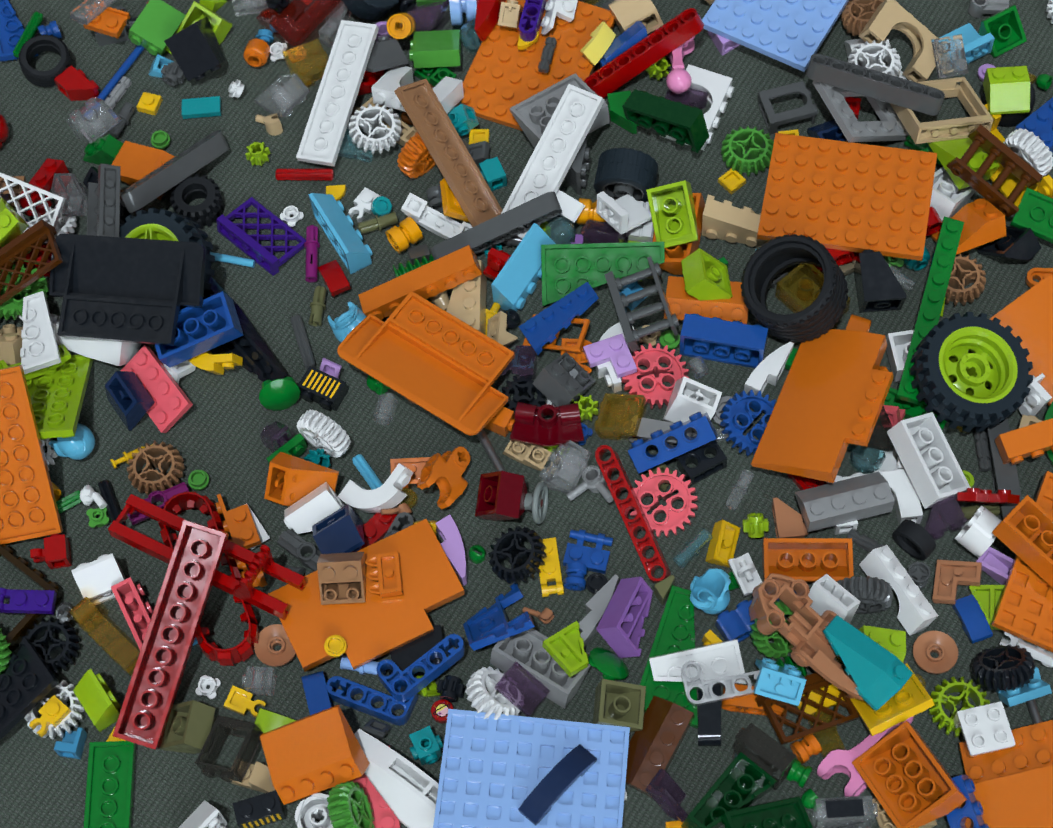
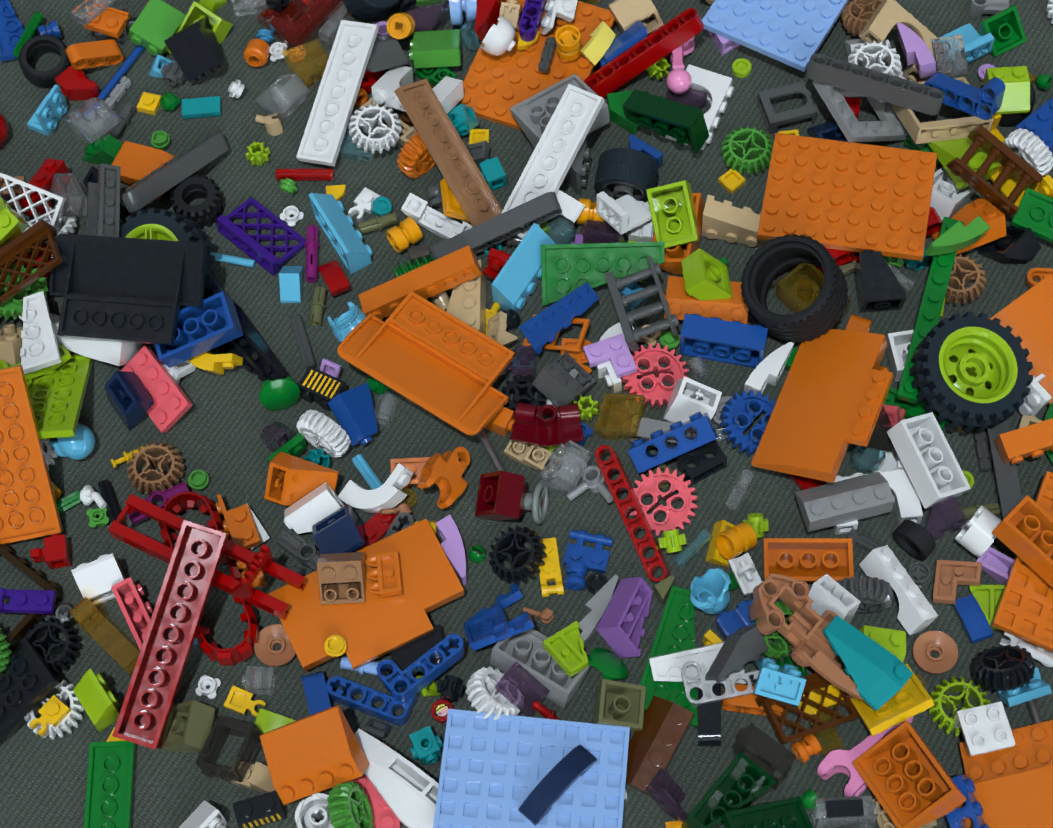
(49, 112): none -> medium azure bracket
(72, 744): dark azure panel -> none
(94, 54): none -> orange beam
(169, 101): none -> green plate
(288, 186): none -> bright green plate
(291, 284): none -> medium azure slope
(355, 414): none -> blue slope
(362, 98): none -> orange plate
(499, 38): none -> white cylinder
(540, 708): none -> red piece
(568, 42): none -> light orange wheel
(637, 144): none -> blue slope
(672, 541): none -> lime gear
(736, 540): none -> light orange wheel
(739, 648): none -> dark grey slope
(741, 68): none -> lime tile
(787, 521): nougat slope -> none
(799, 773): green wheel -> none
(916, 51): none -> lavender slope
(958, 237): none -> bright green slope
(967, 98): none -> blue beam
(979, 496): red plate -> none

